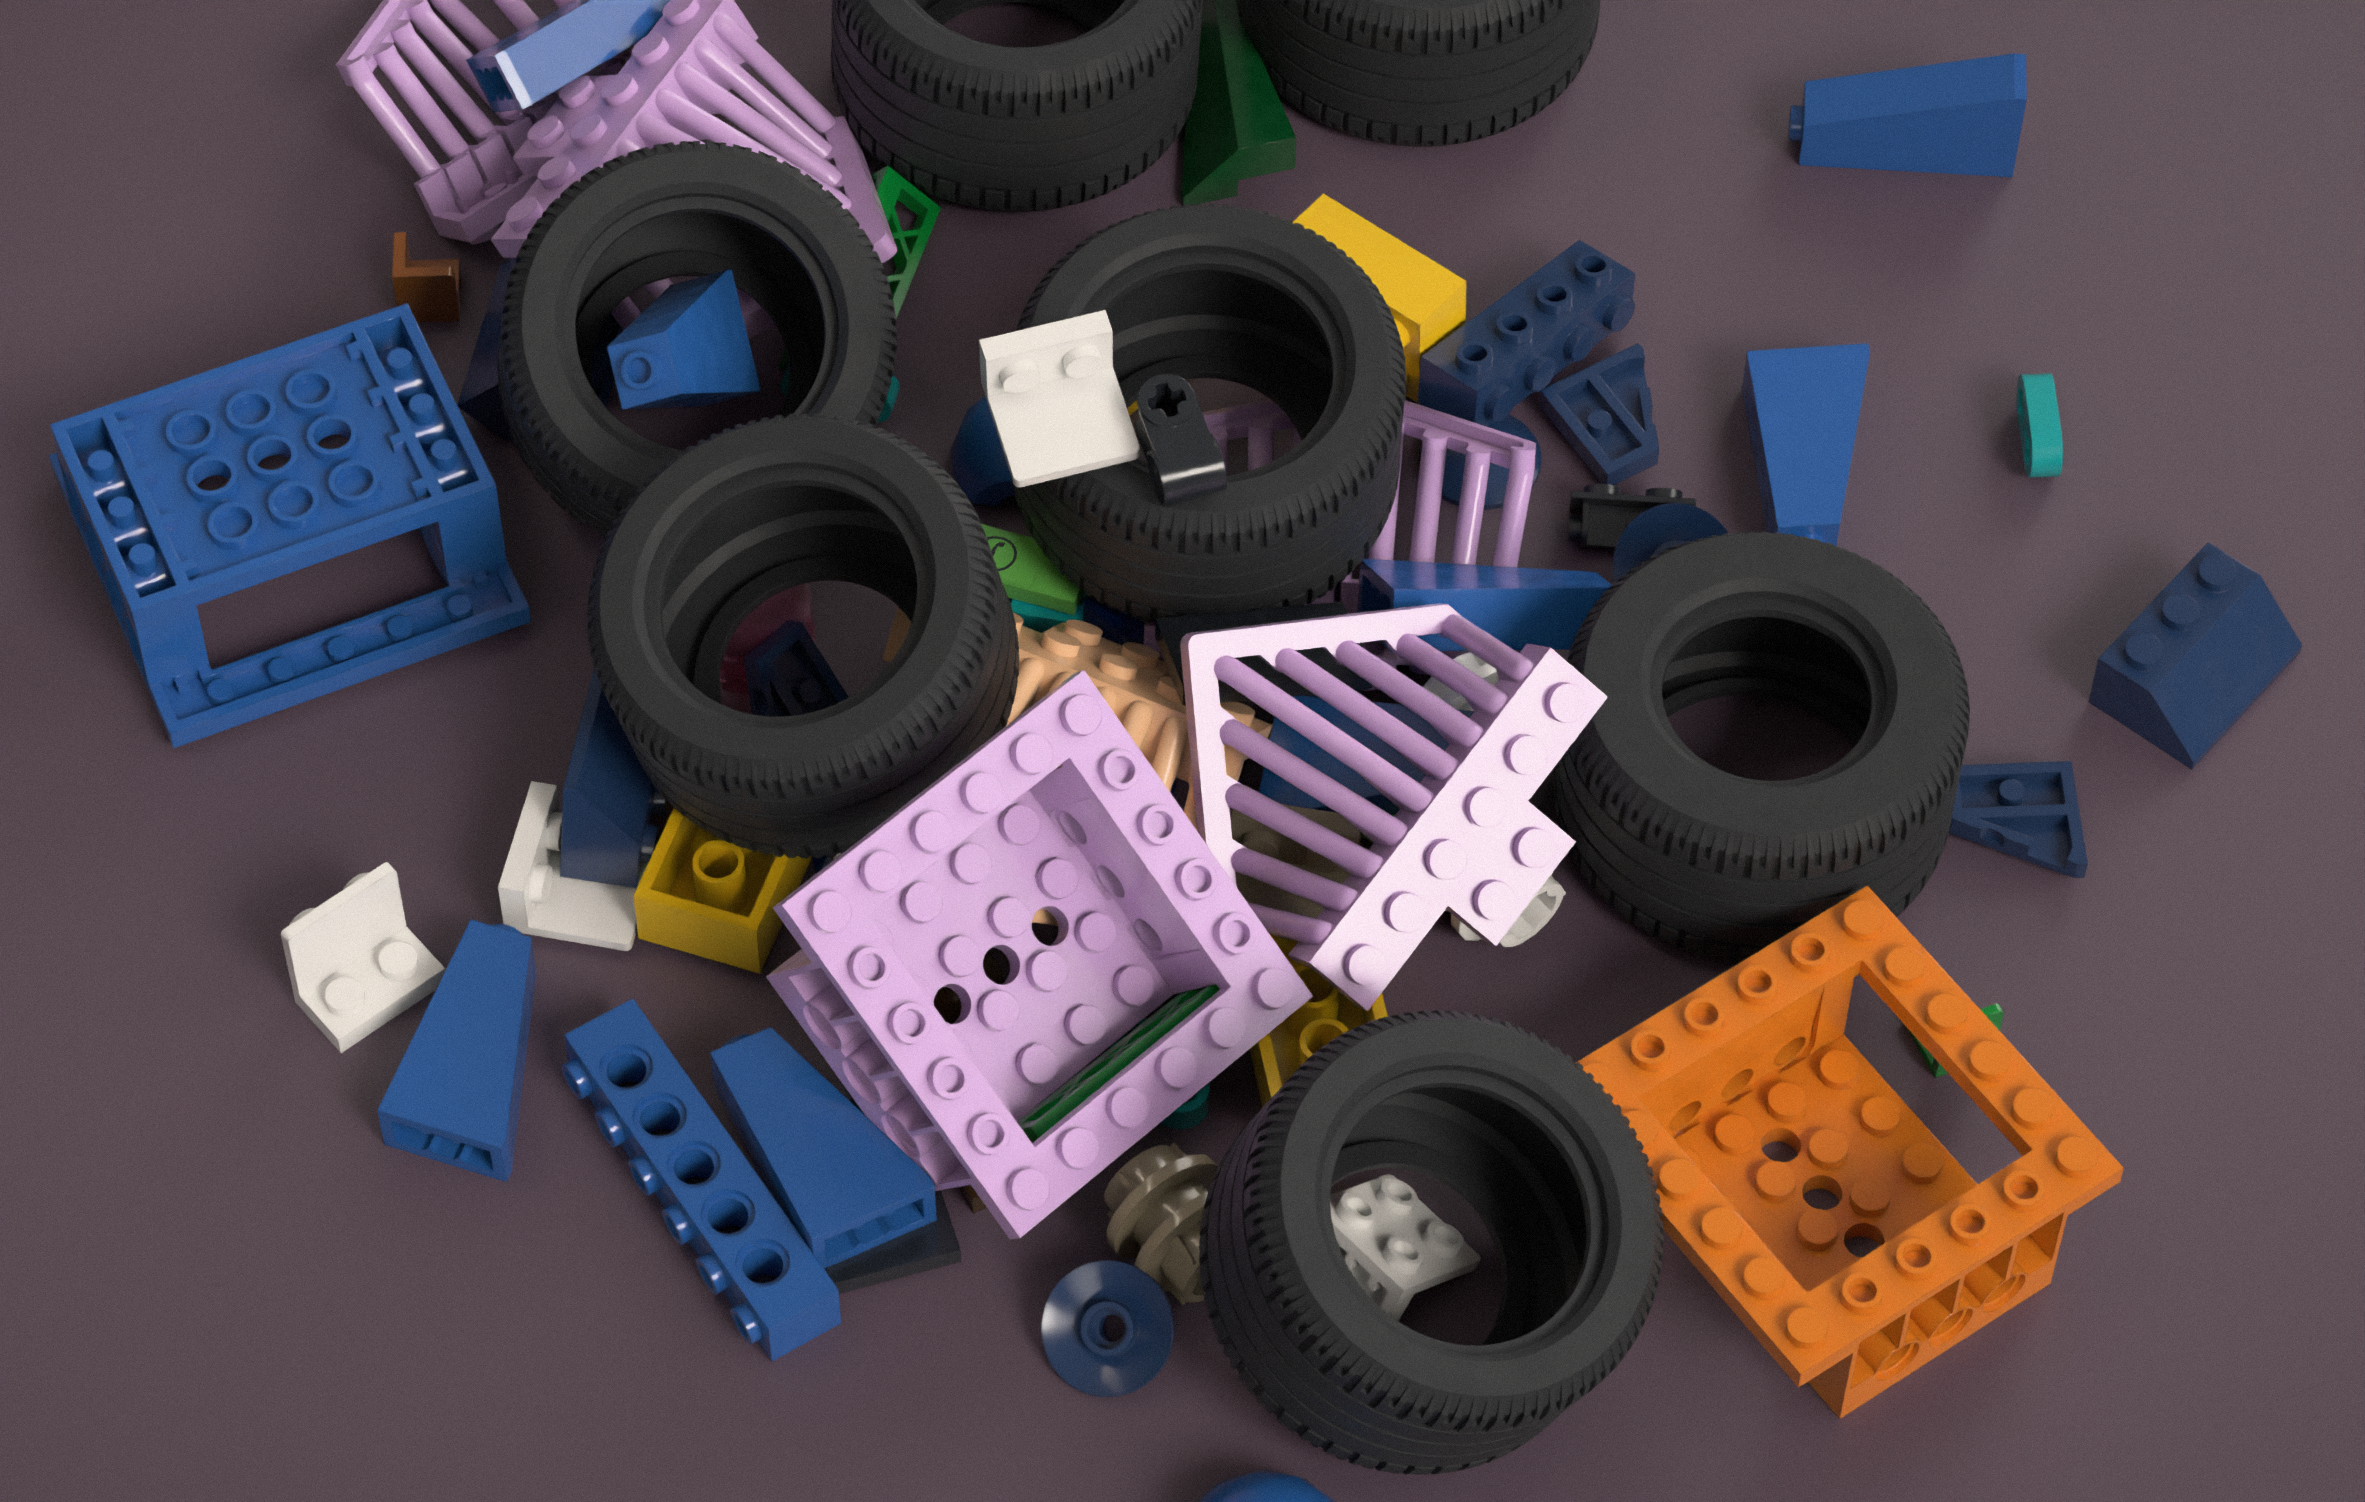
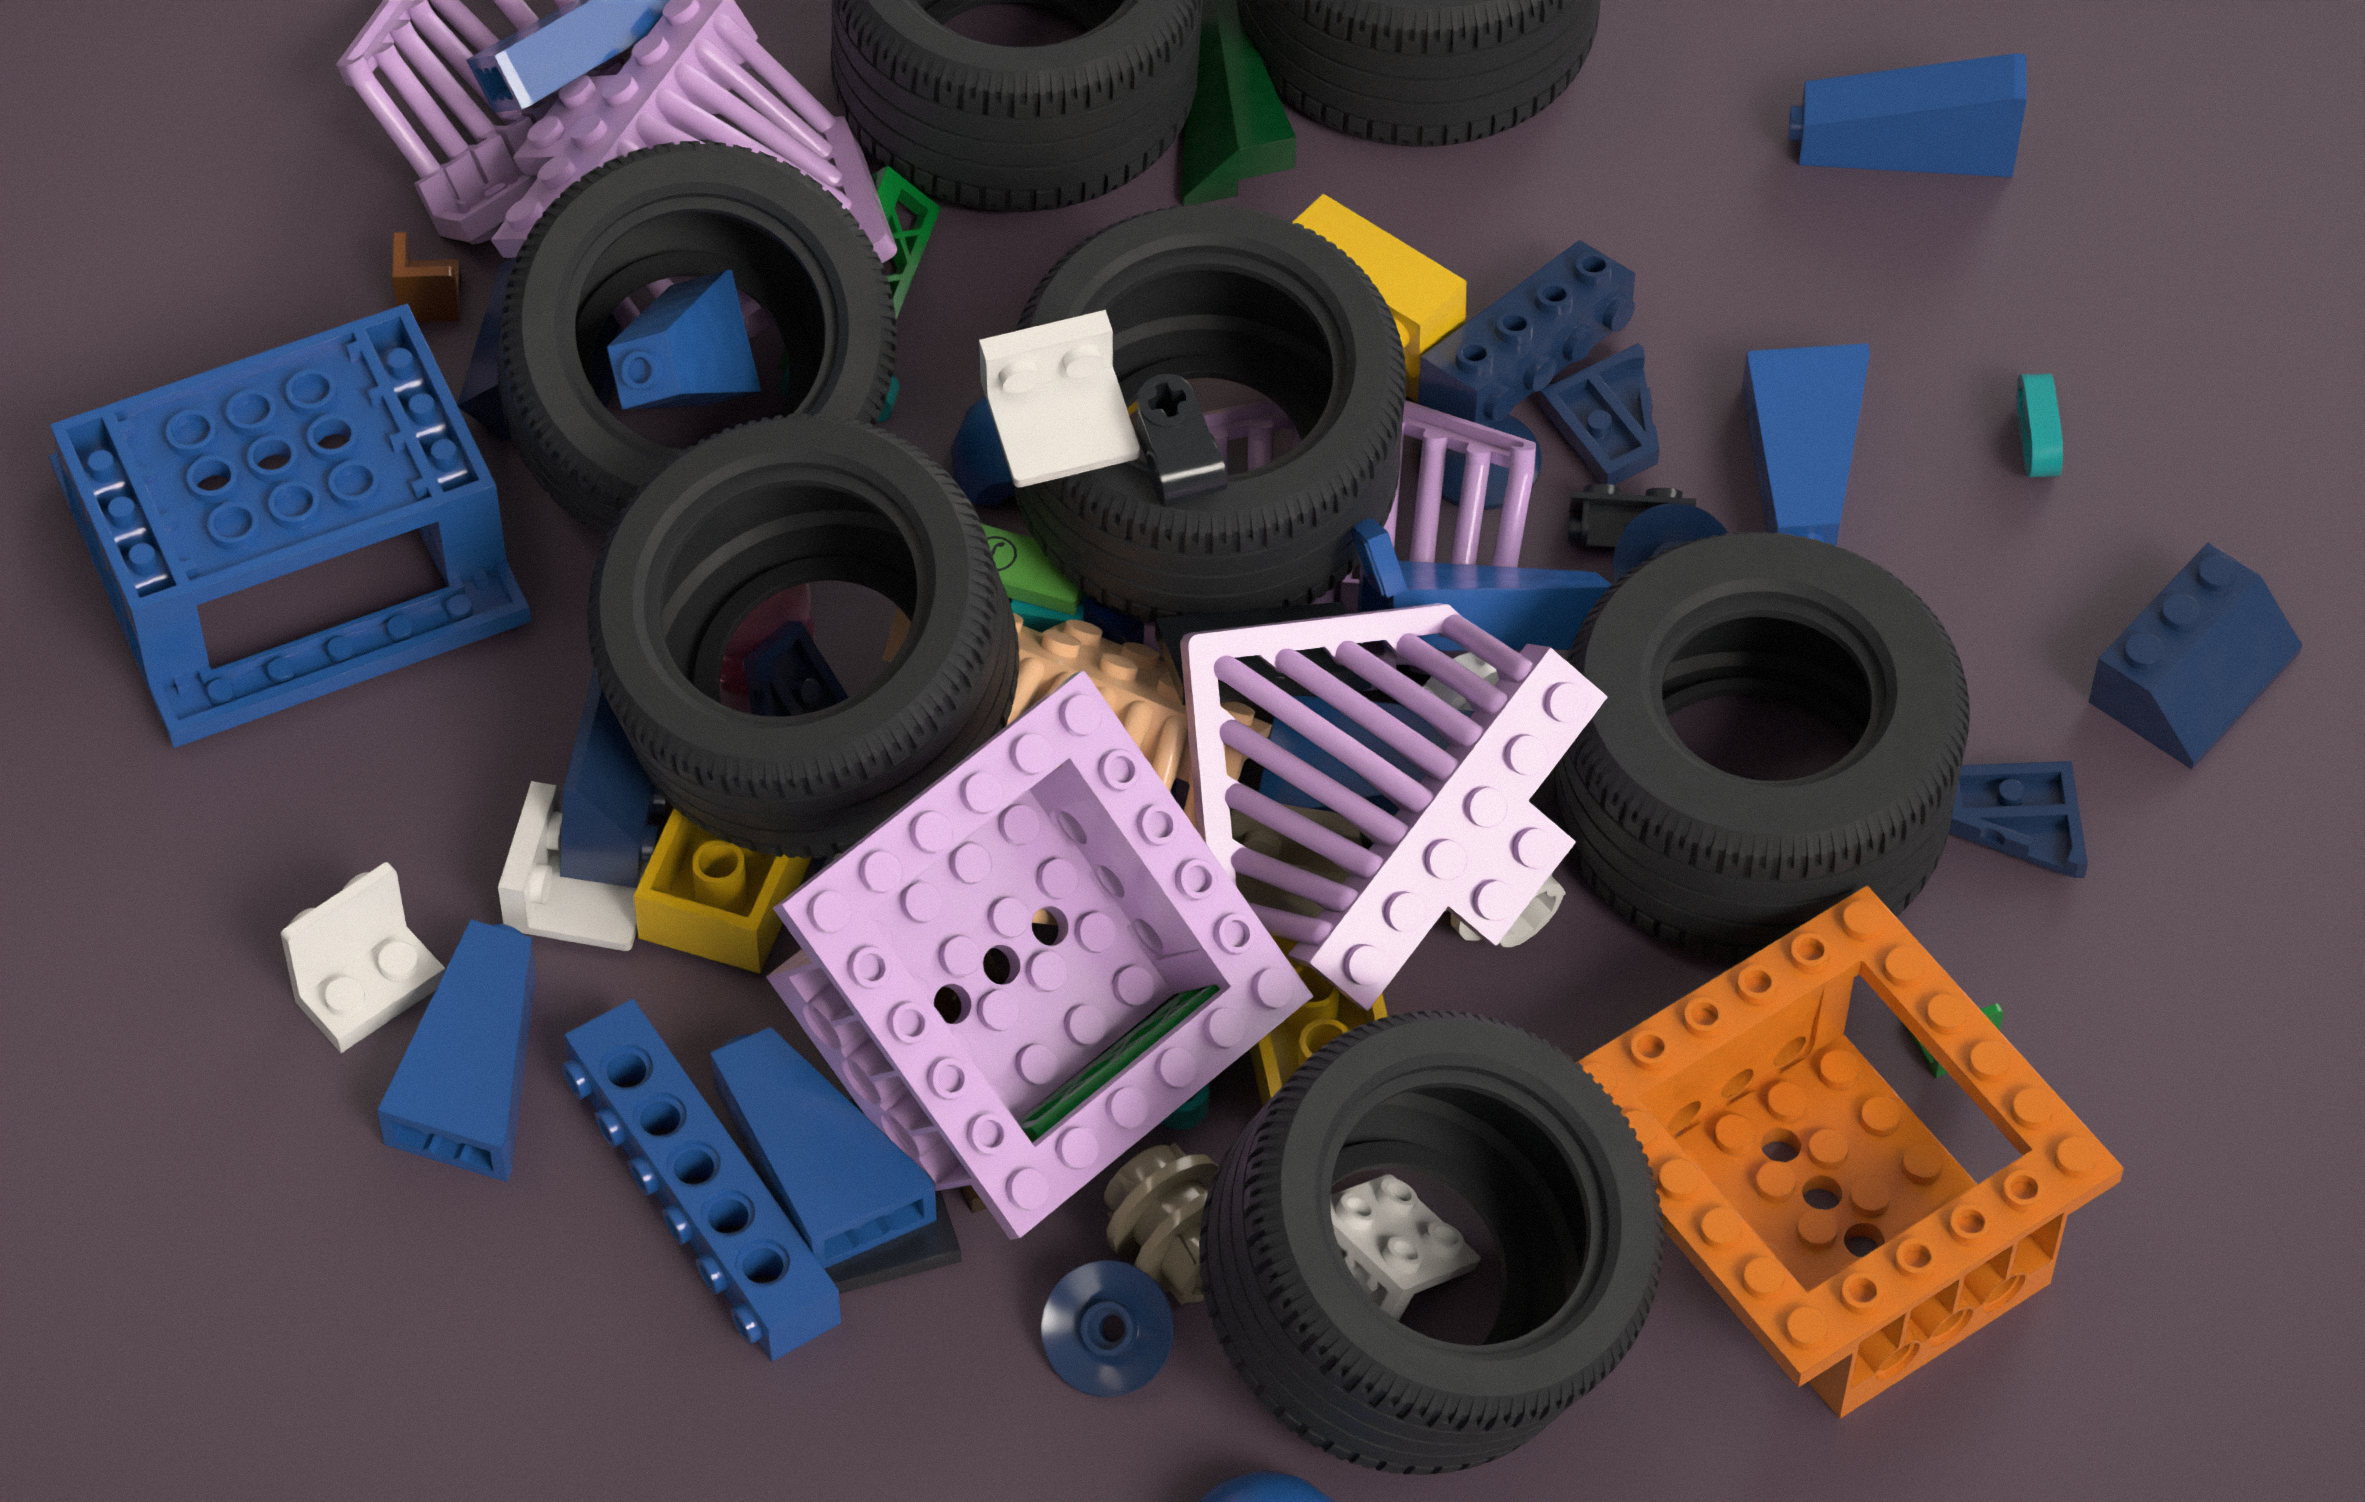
(1378, 557): none -> blue tile

